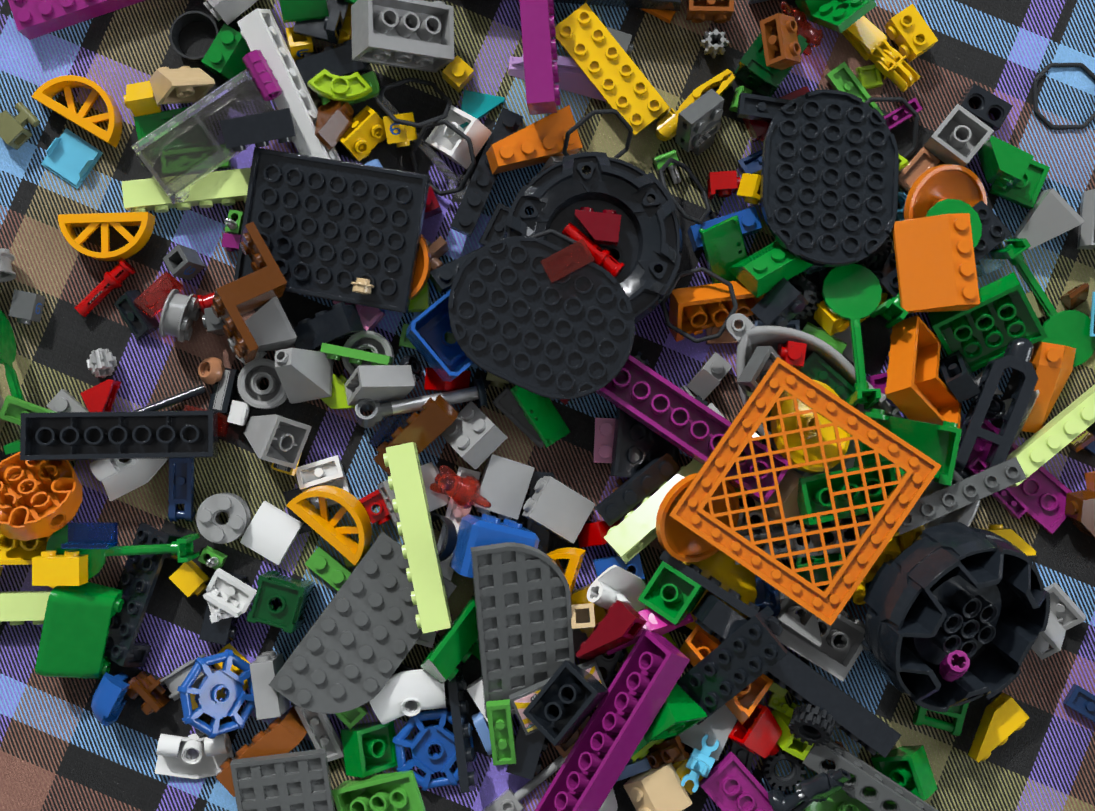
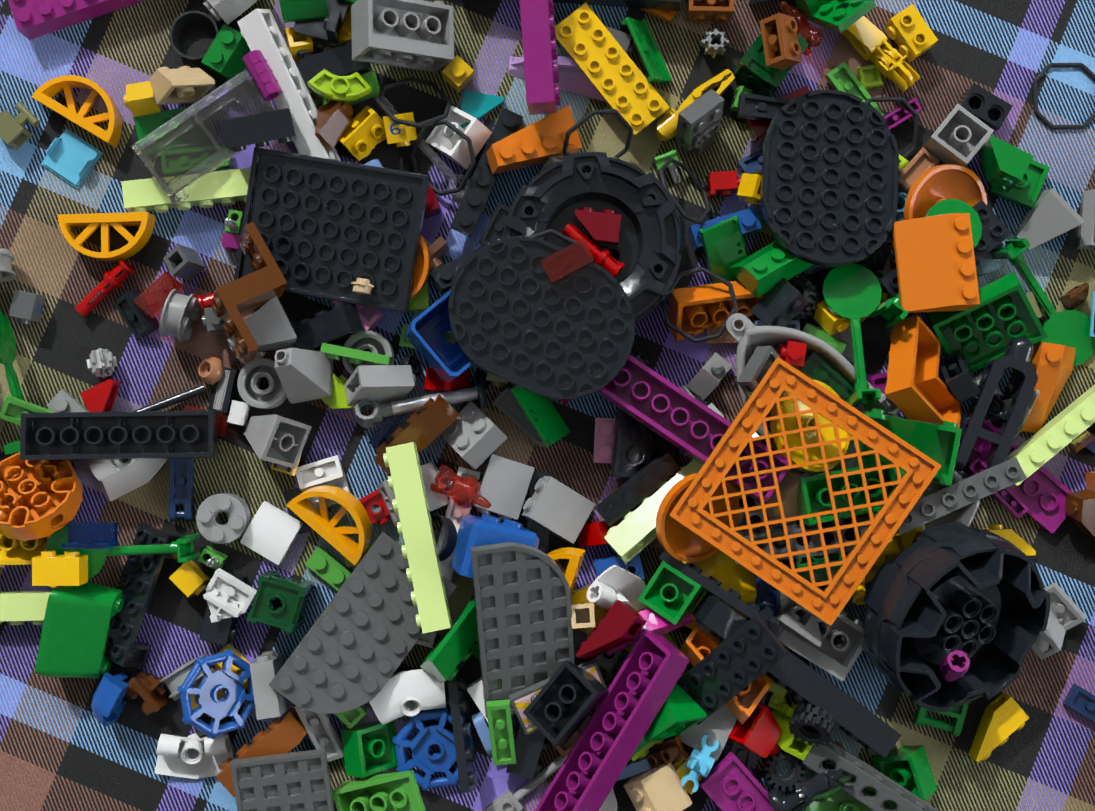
(648, 50): none -> green door

